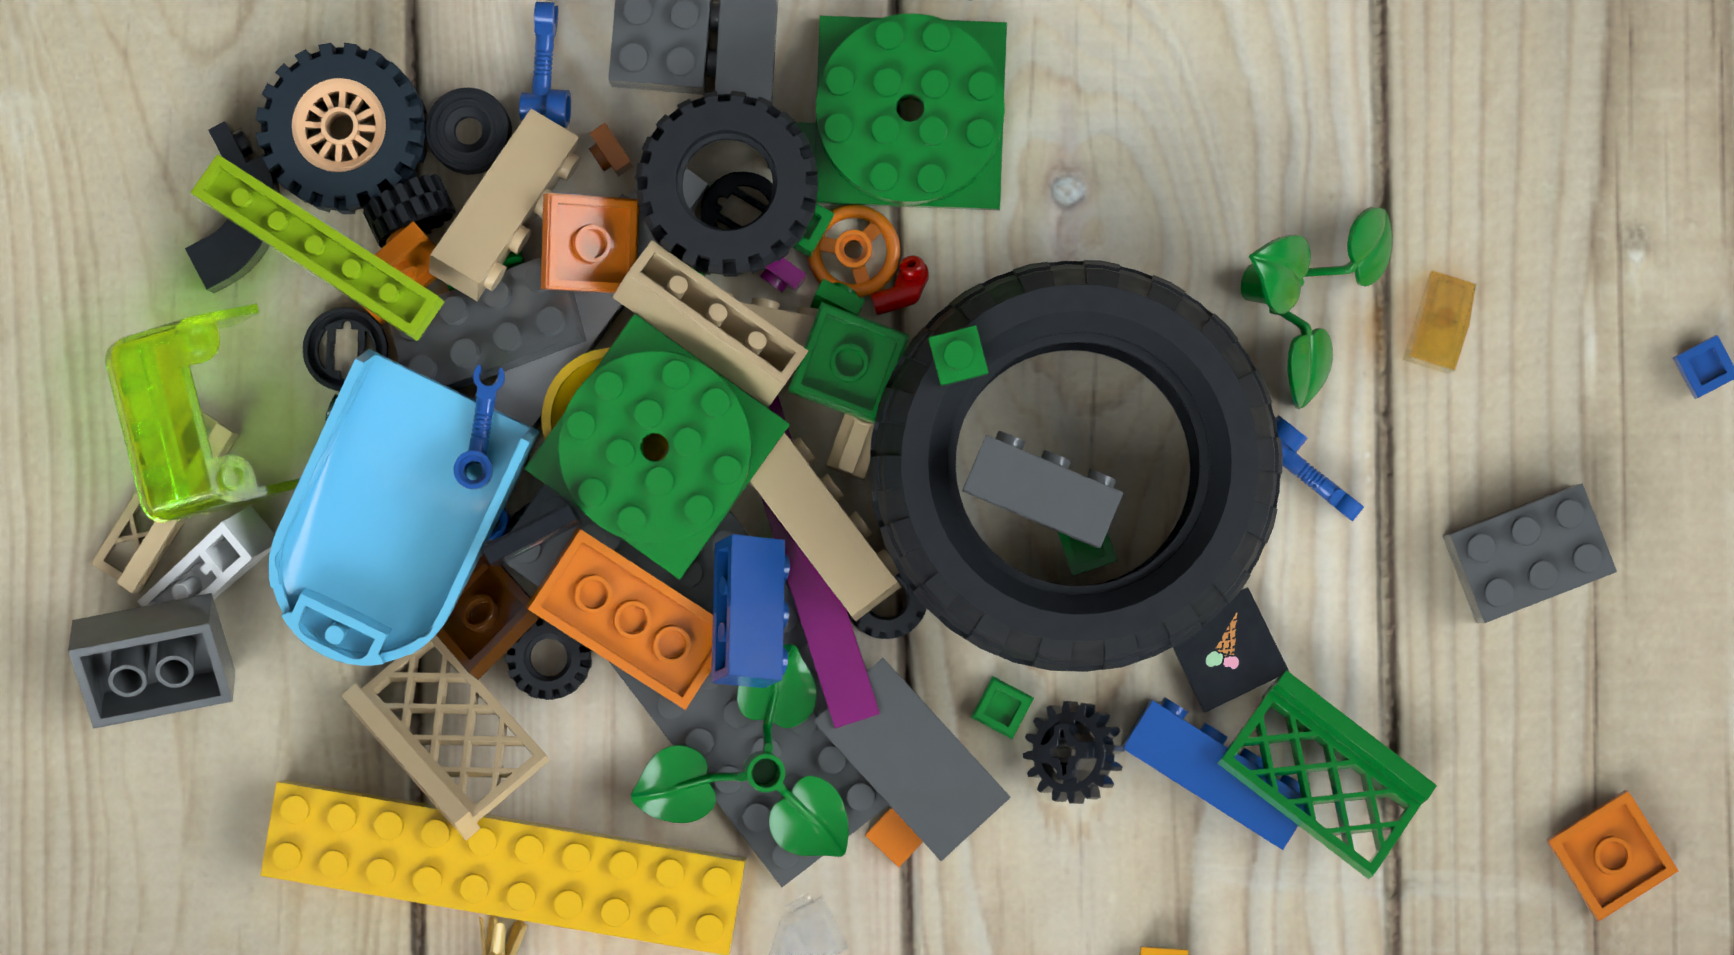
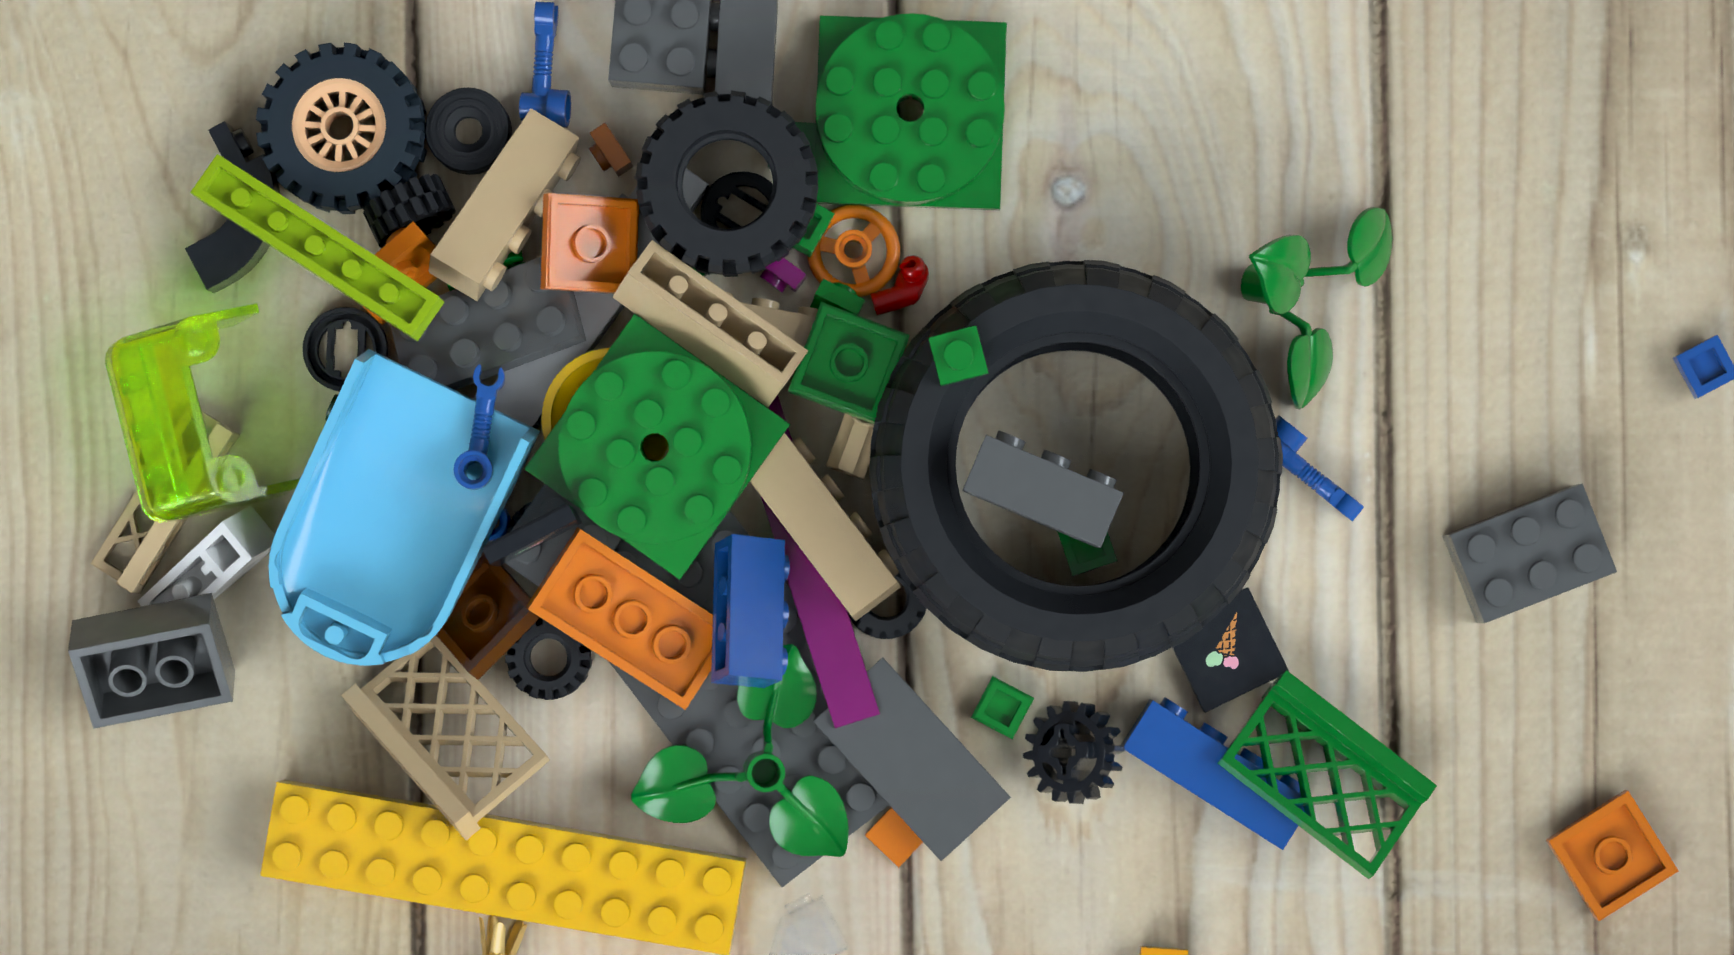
(1441, 323): clear yellow slope -> none

